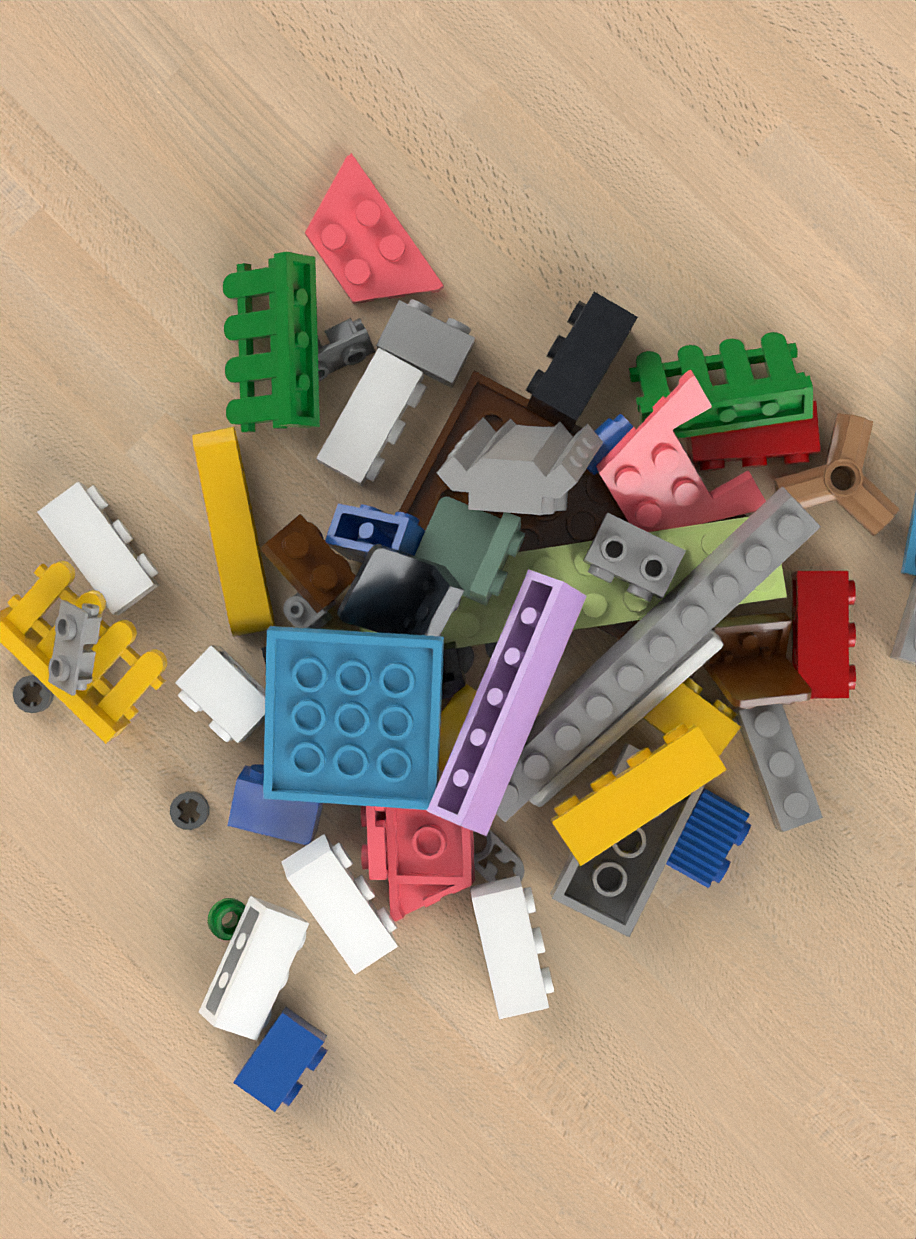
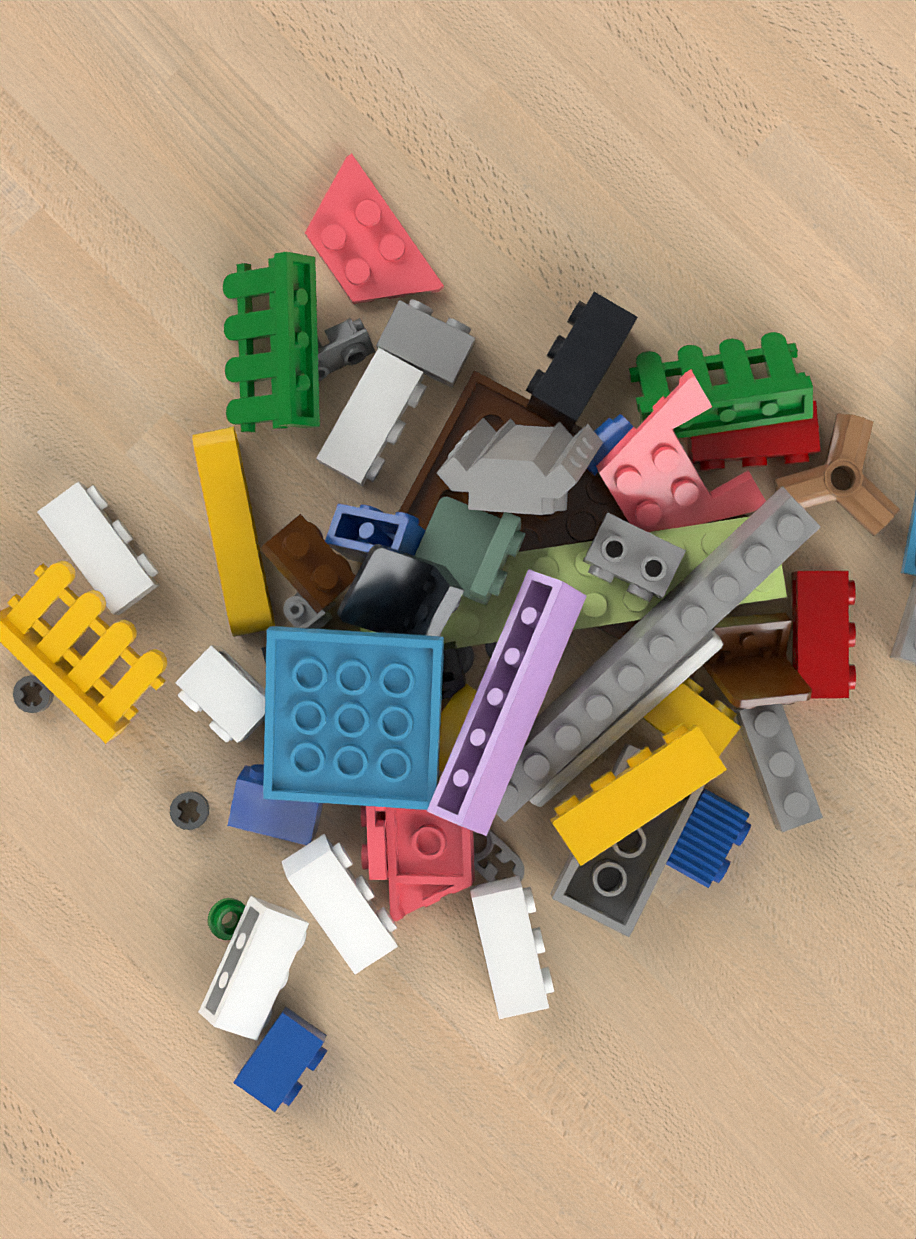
(70, 664): light grey hinge -> none

